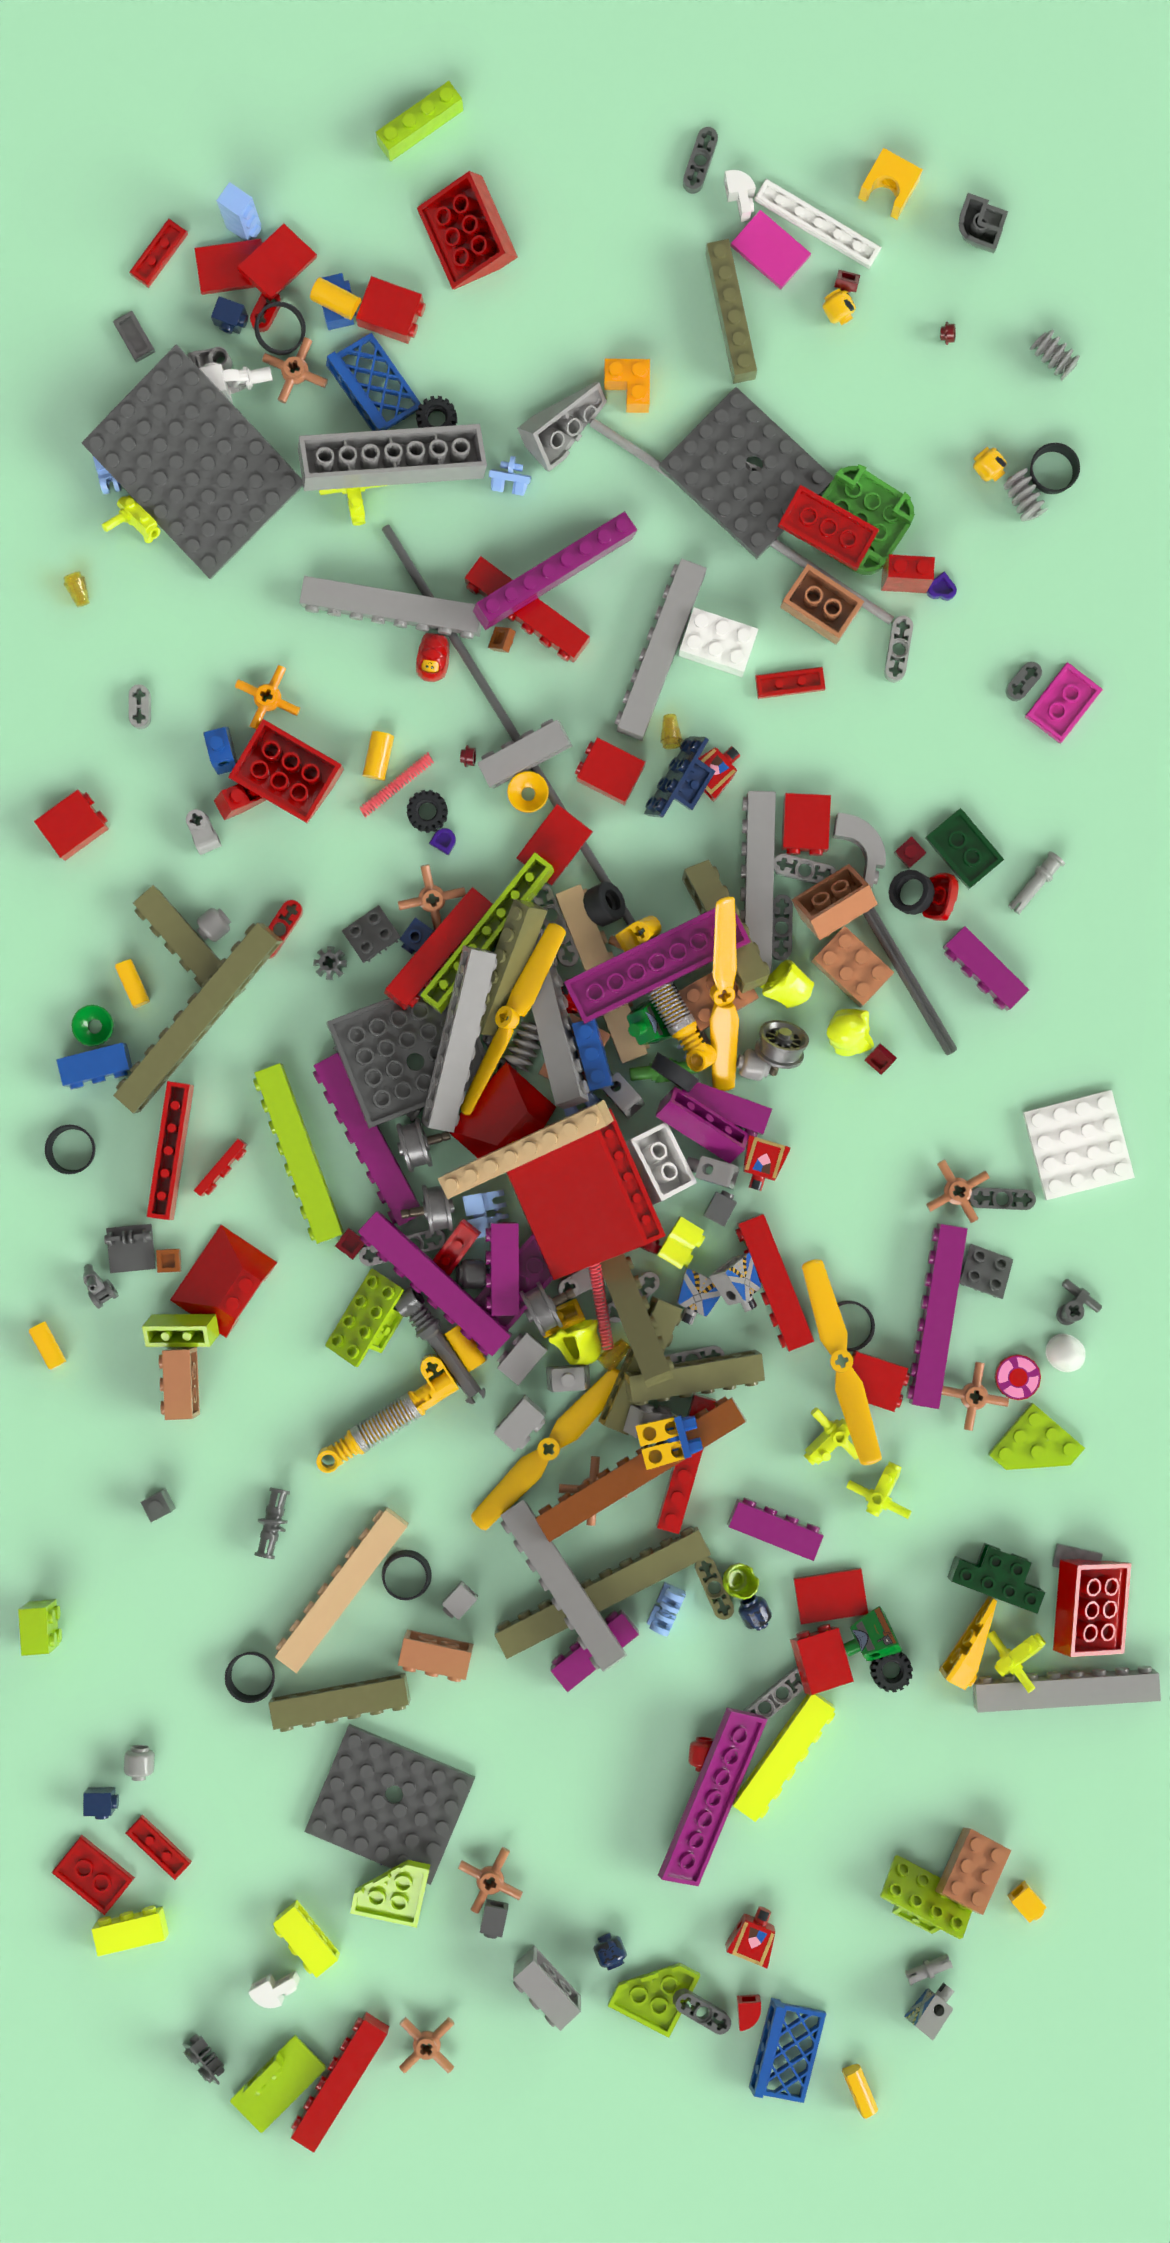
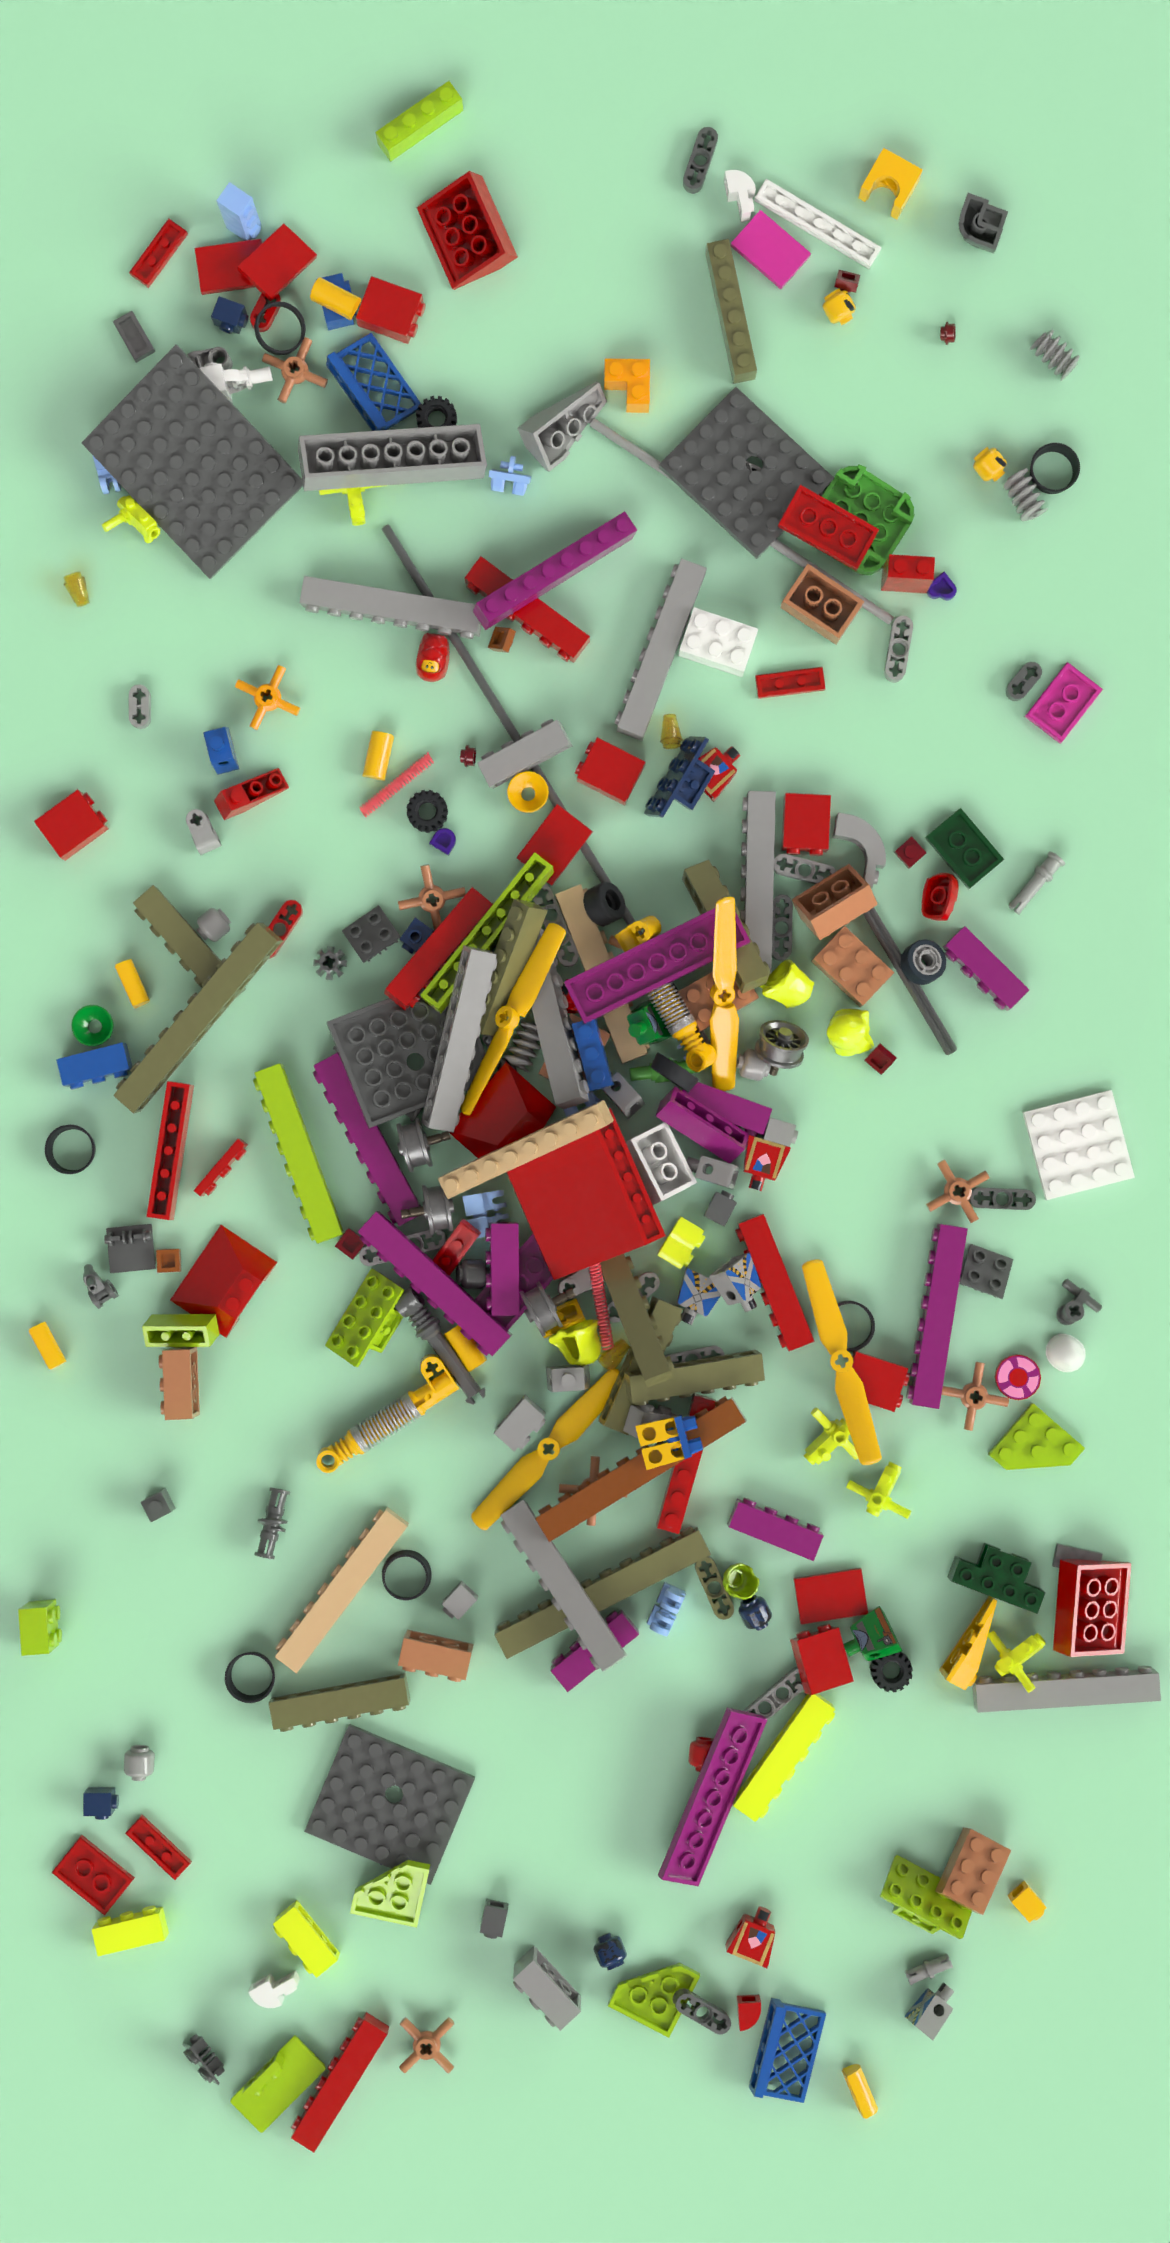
(286, 771): red slope -> none
(494, 1886): nougat bar -> none
(521, 1358): light grey brick -> none
(652, 1247): dark red plate -> none
(780, 1132): none -> light grey brick
(897, 884): black tyre -> none
(914, 968): none -> wheel

